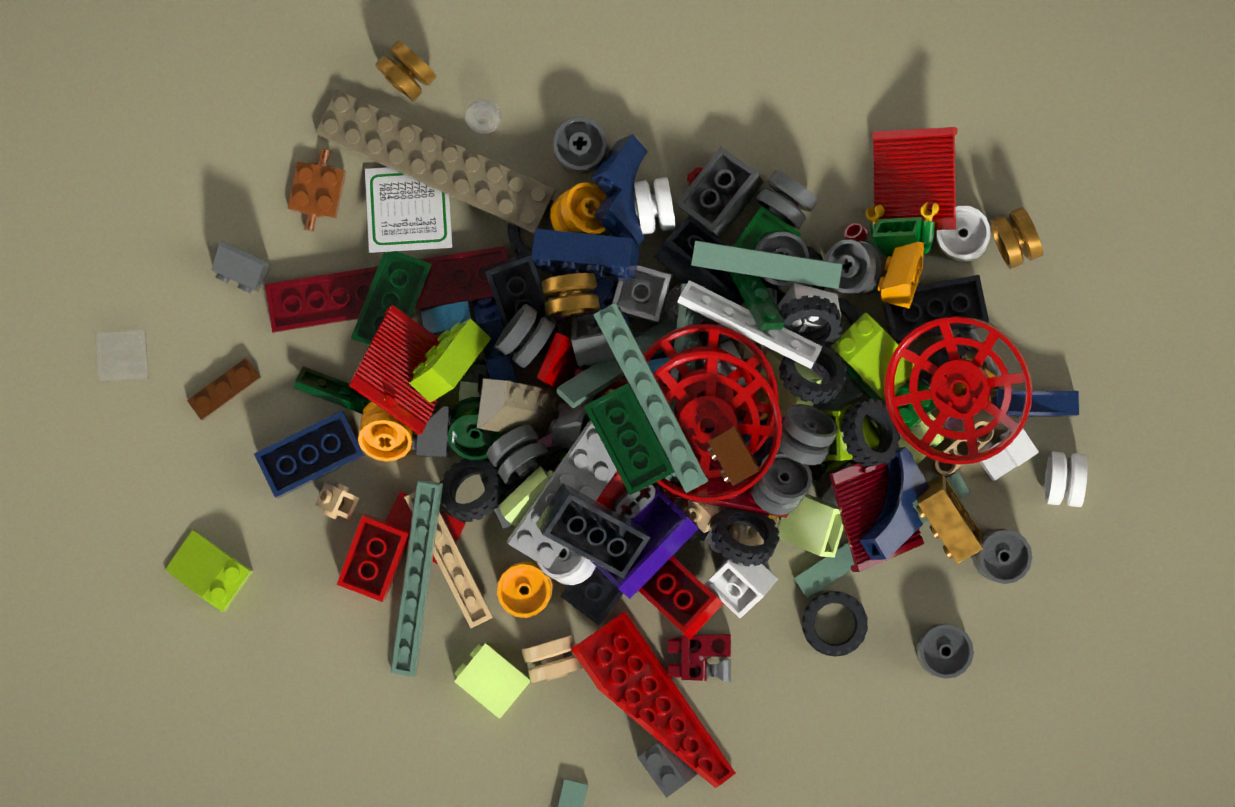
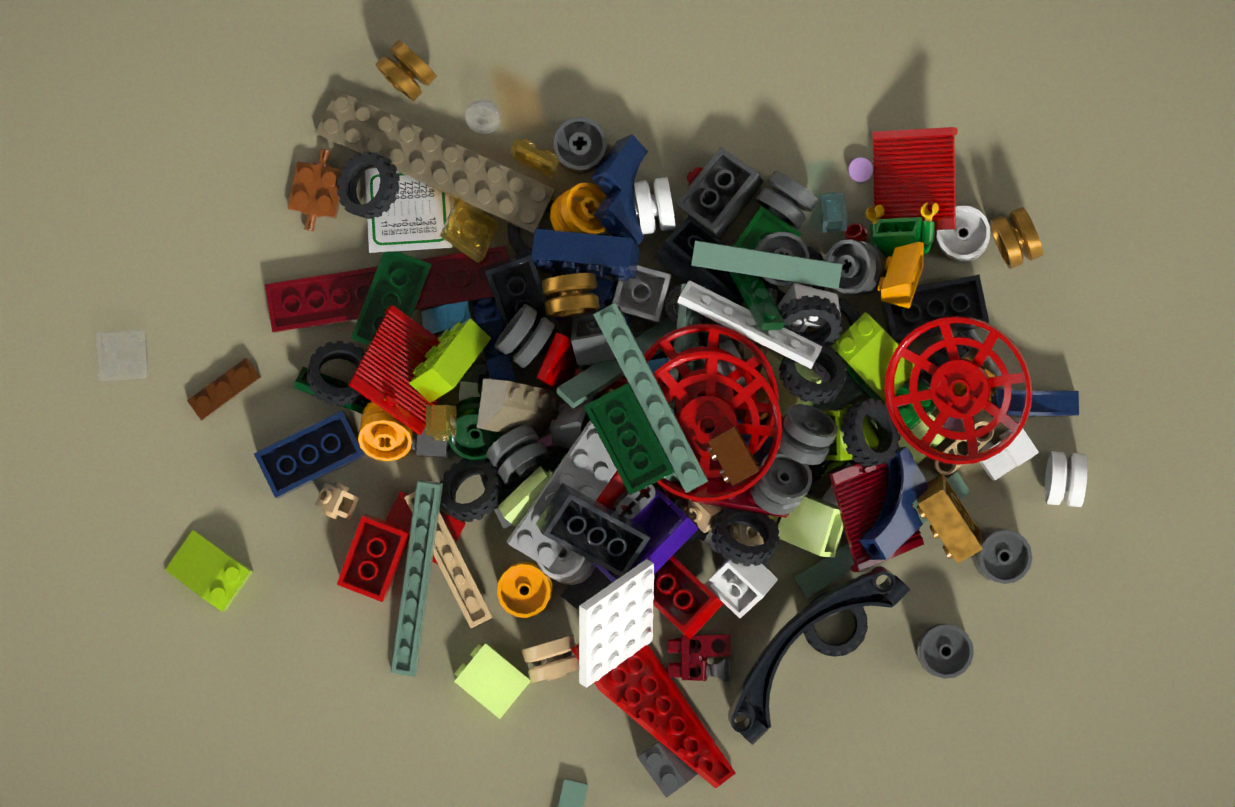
(240, 267): dark grey slope -> none
(322, 389): none -> black tyre
(349, 181): none -> black tyre
(440, 421): none -> clear yellow brick
(469, 230): none -> clear yellow plate
(543, 162): none -> clear yellow plate
(616, 623): none -> white plate
(755, 691): none -> black panel
(833, 212): none -> clear light blue brick
(860, 170): none -> lavender tile

